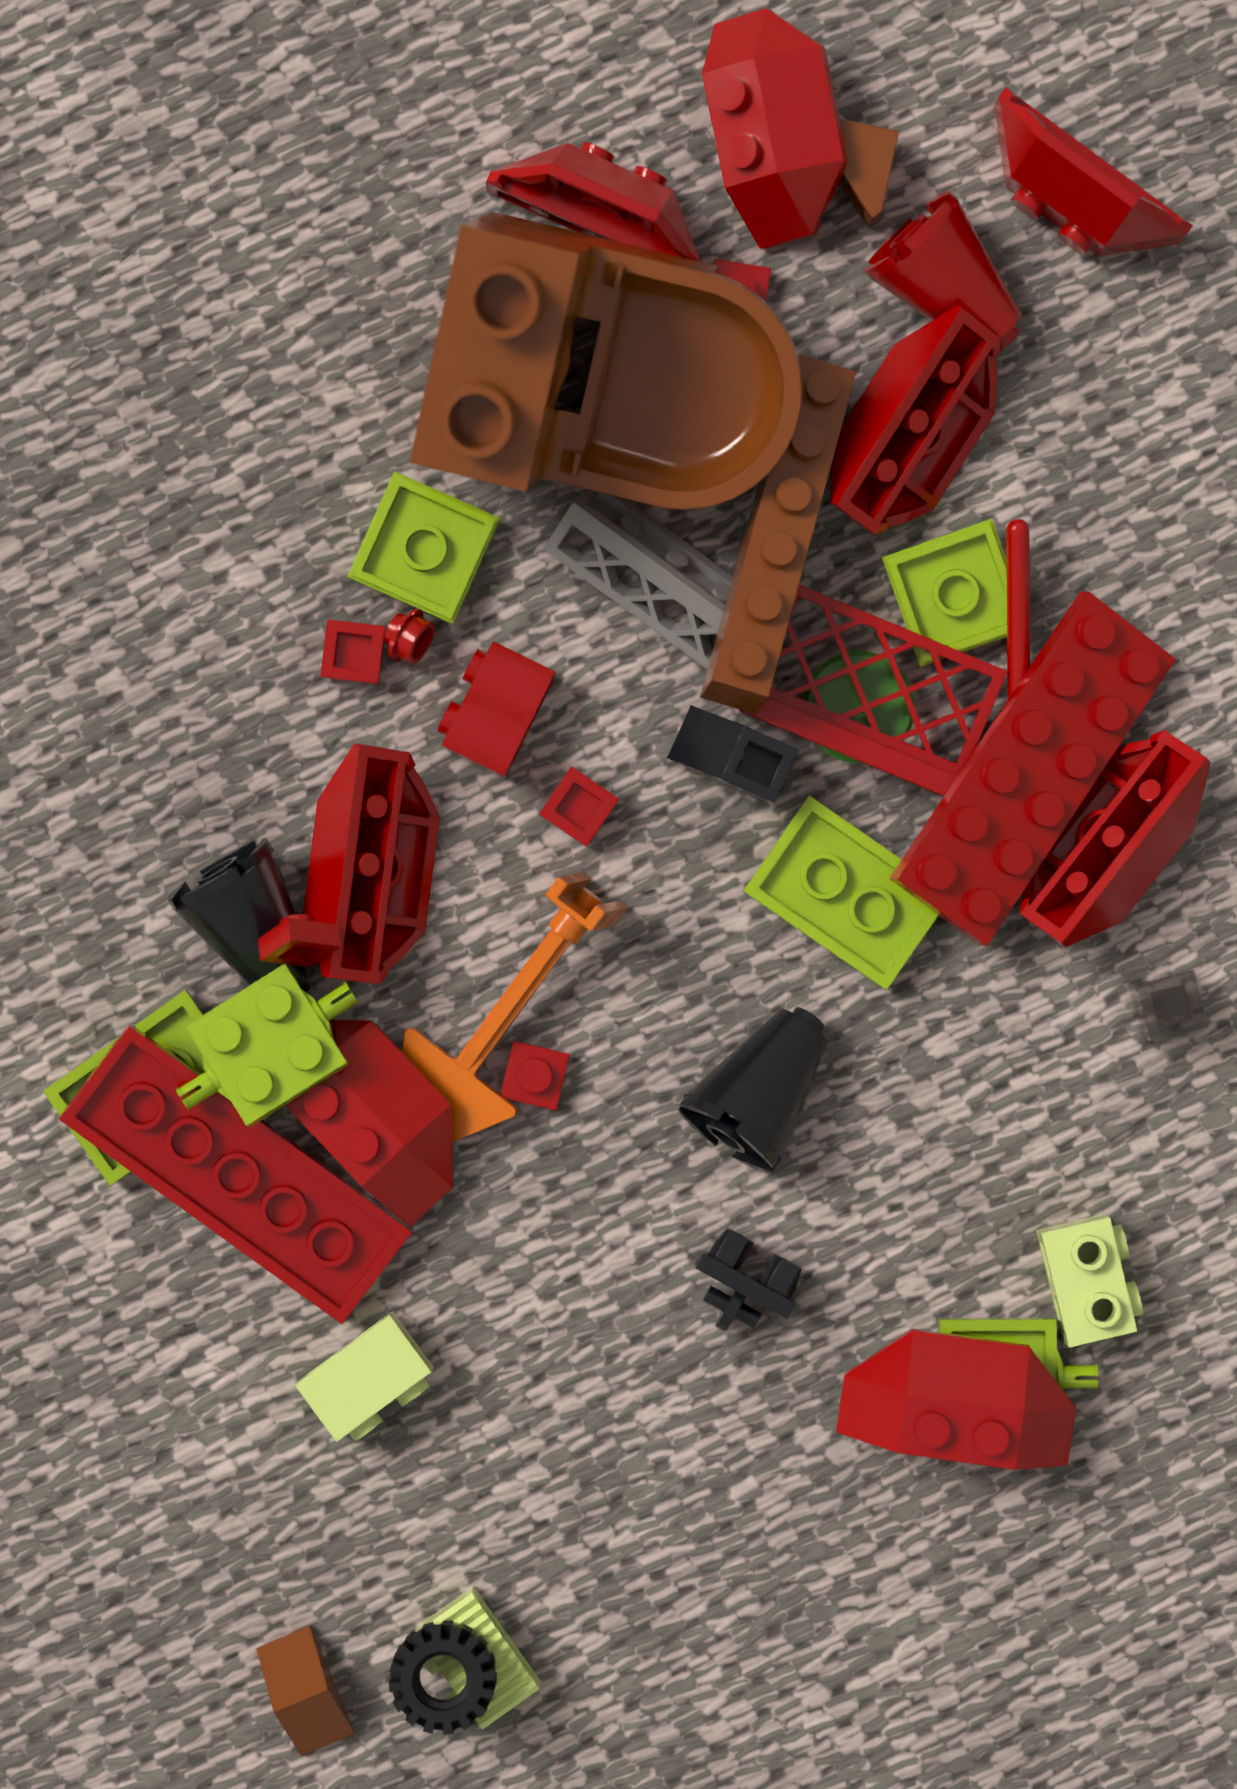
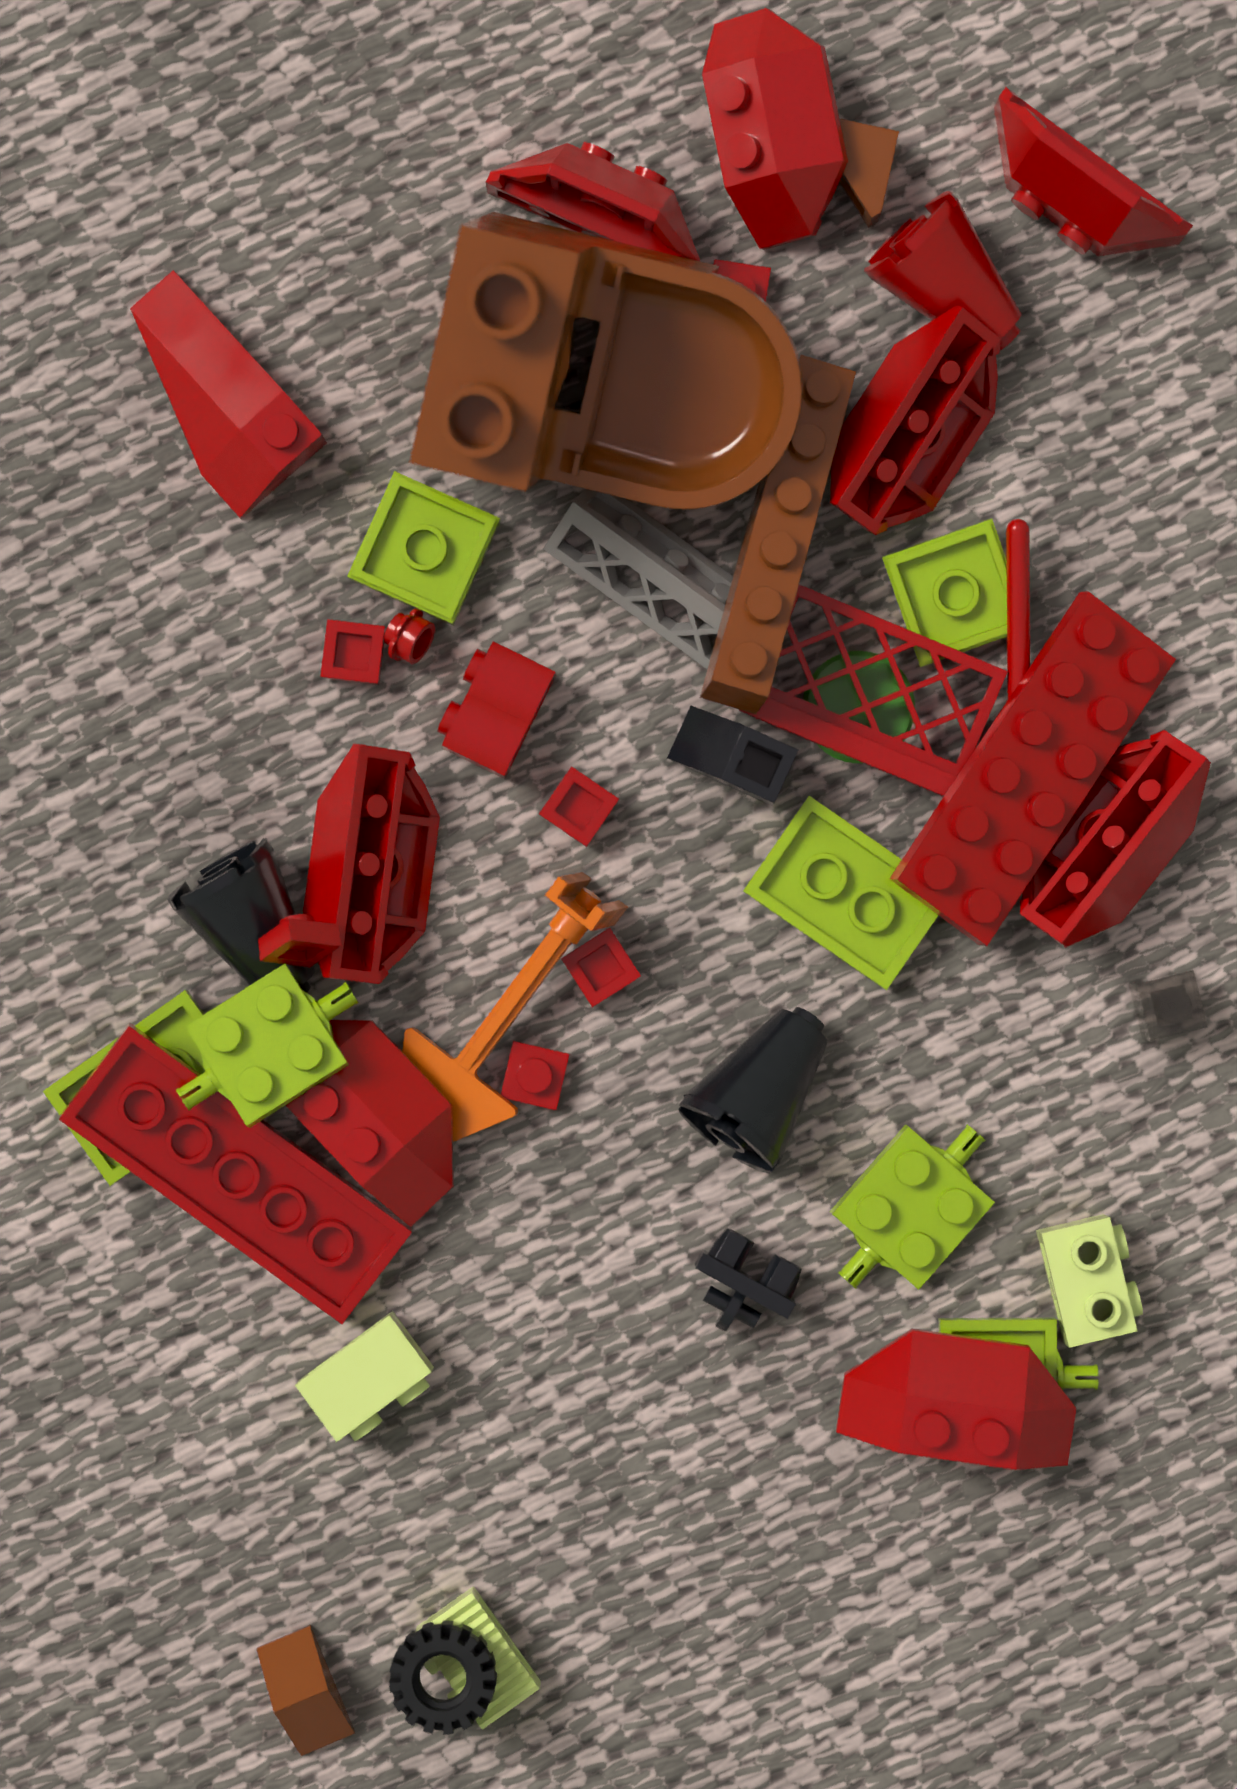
(229, 408): none -> red wedge
(601, 967): none -> red plate
(912, 1206): none -> lime plate

